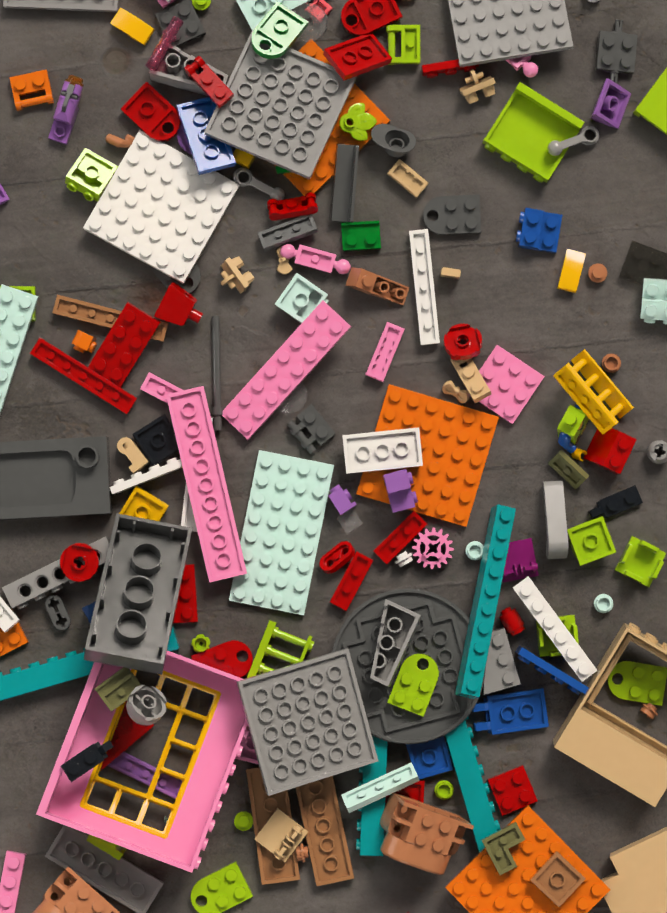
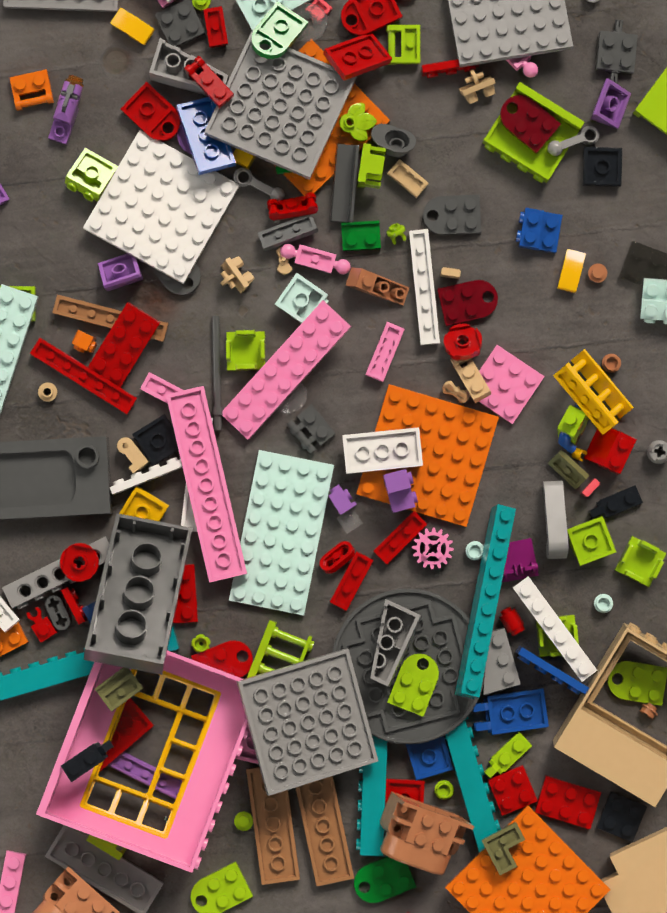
(43, 626): none -> red plate
(52, 396): none -> tan plate
(71, 597): none -> red plate
(119, 142): nougat arm -> none
(119, 272): none -> medium lavender slope
(146, 705): light grey cylinder -> none
(166, 40): clear pink pin -> none
(178, 306): red torso -> none
(215, 27): none -> red plate
(245, 350): none -> lime panel
(281, 835): tan hinge -> none
(302, 852): nougat plate -> none
(371, 166): none -> lime panel
(380, 787): light aqua plate -> none
(385, 878): none -> green plate
(396, 230): none -> lime plate
(403, 559): white plate -> none
(465, 301): none -> dark red plate
(508, 754): none -> lime hinge
(530, 122): none -> dark red plate
(557, 879): medium nougat plate -> none
(567, 802): none -> red plate
(586, 492): none -> coral tile
(602, 166): none -> black plate
(621, 816): none -> black plate

